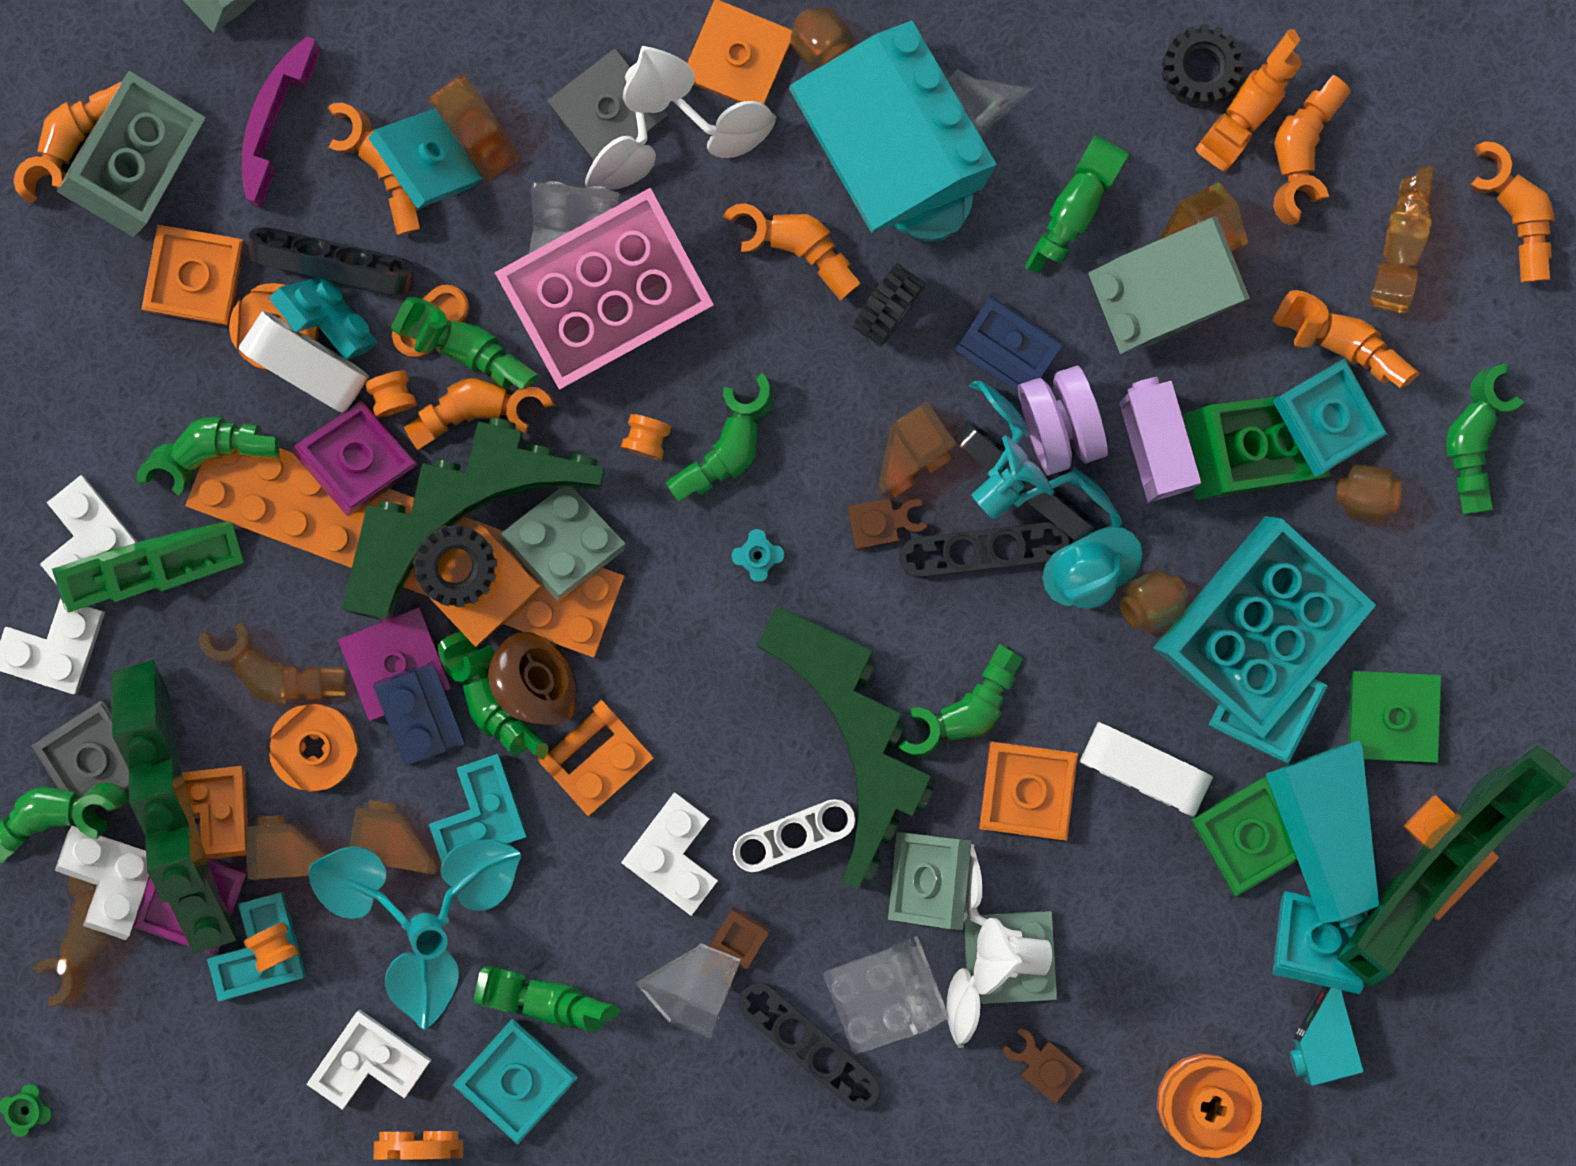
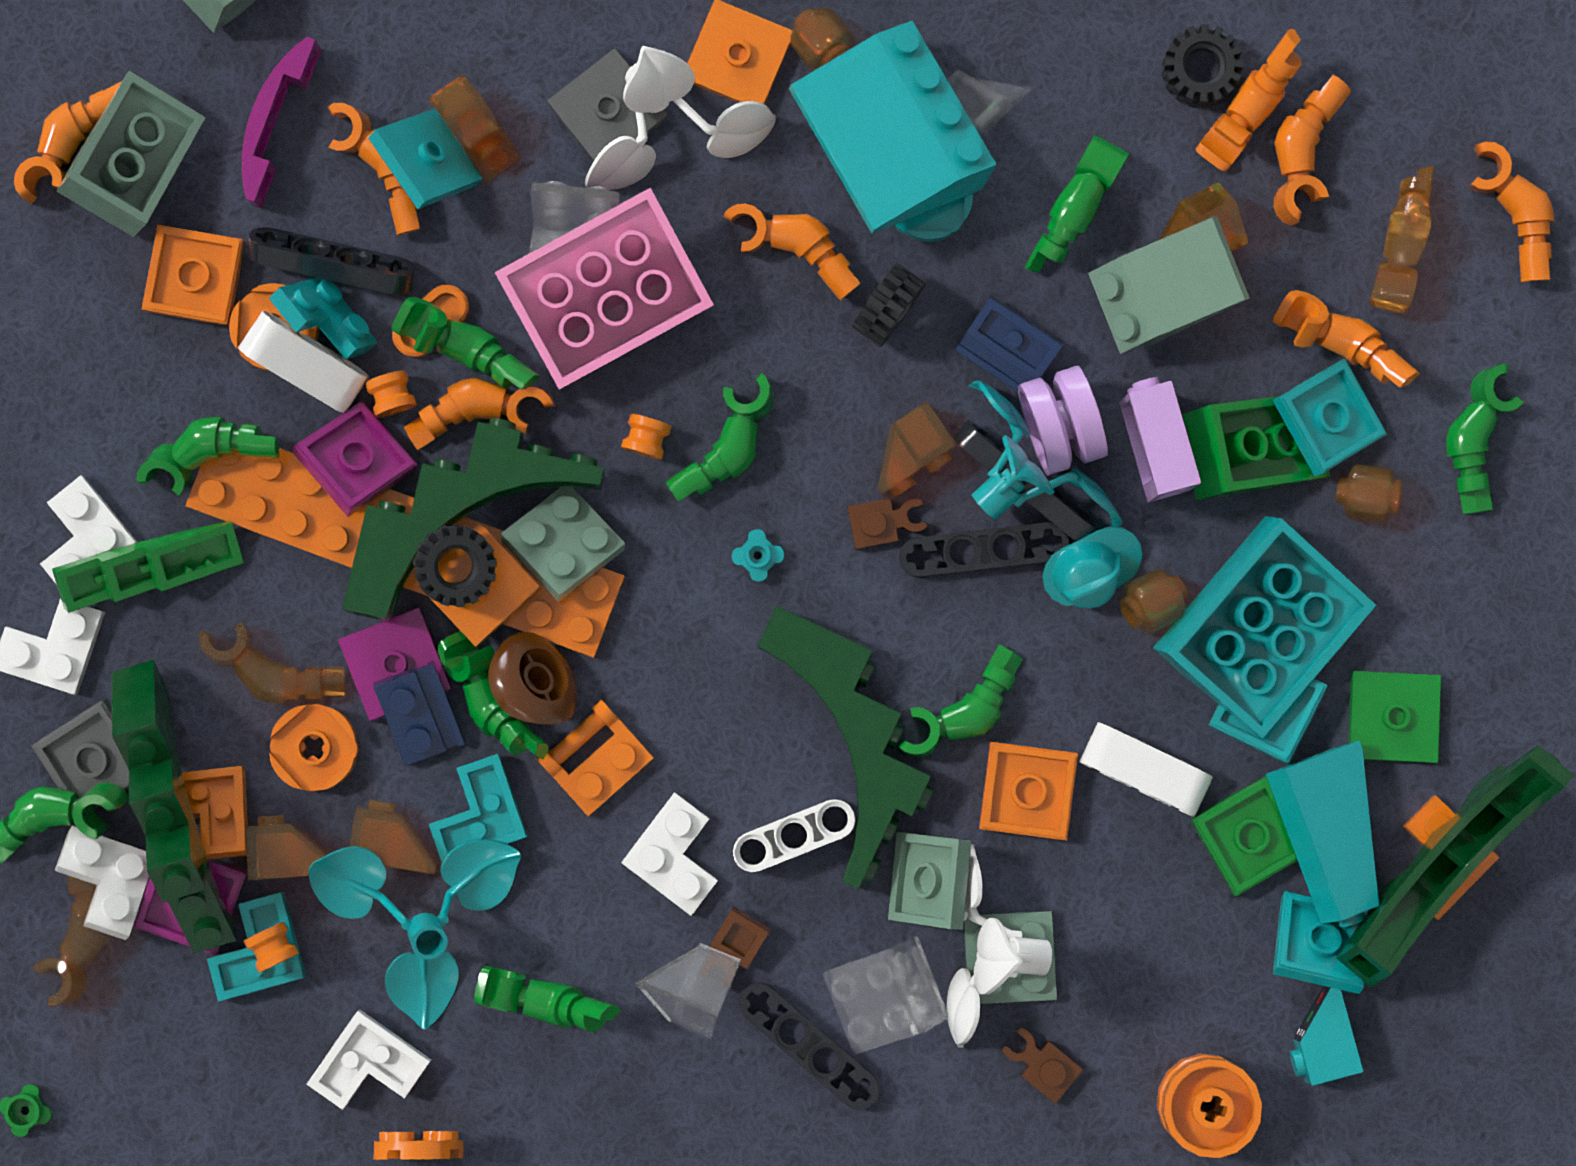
(515, 1081): teal plate -> none

